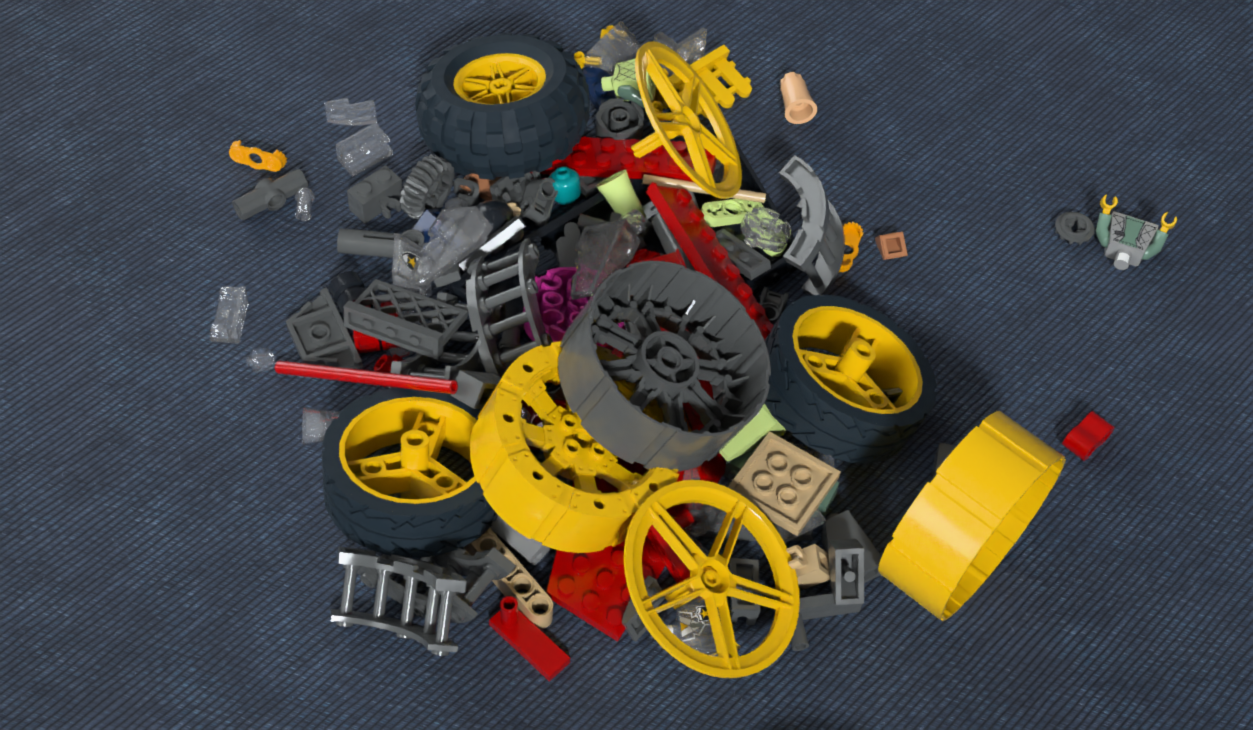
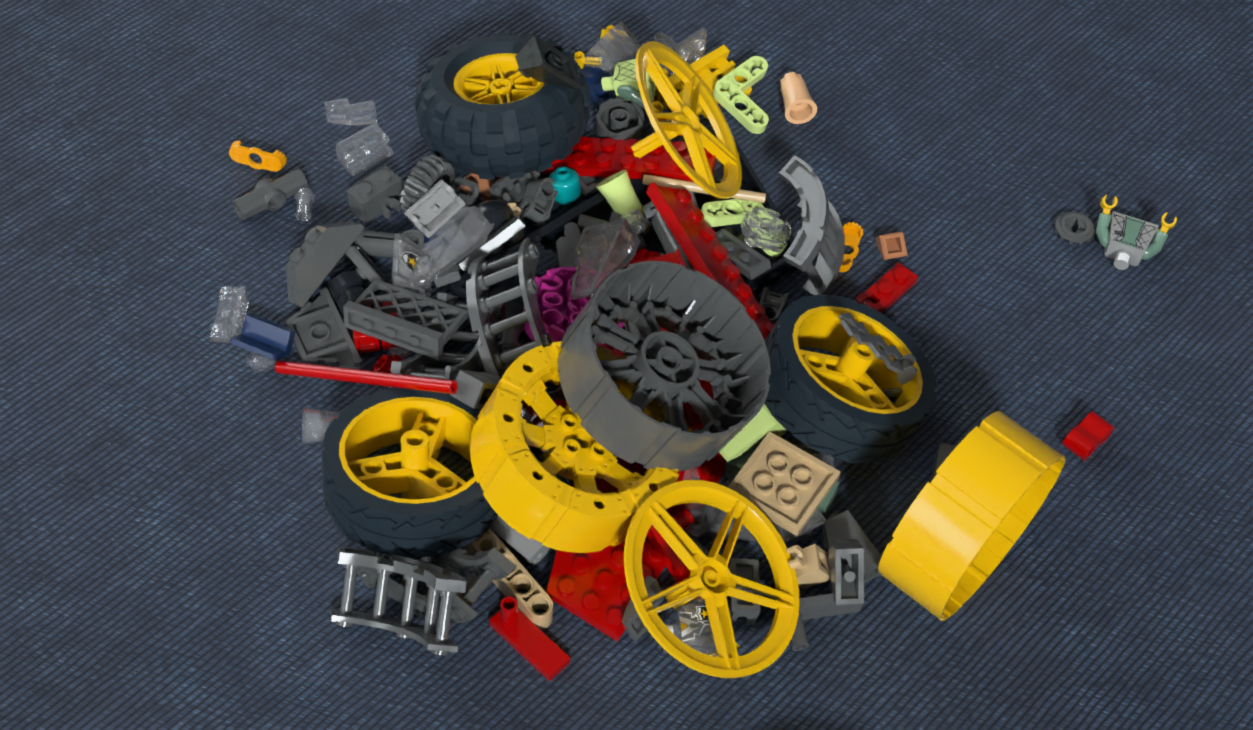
(265, 337): none -> dark blue panel
(317, 258): none -> dark grey wedge
(365, 266): none -> dark grey plate
(434, 208): none -> light grey hinge
(547, 64): none -> pearl dark grey slope
(737, 94): none -> yellowish green beam
(888, 288): none -> red plate
(903, 364): none -> dark grey piece

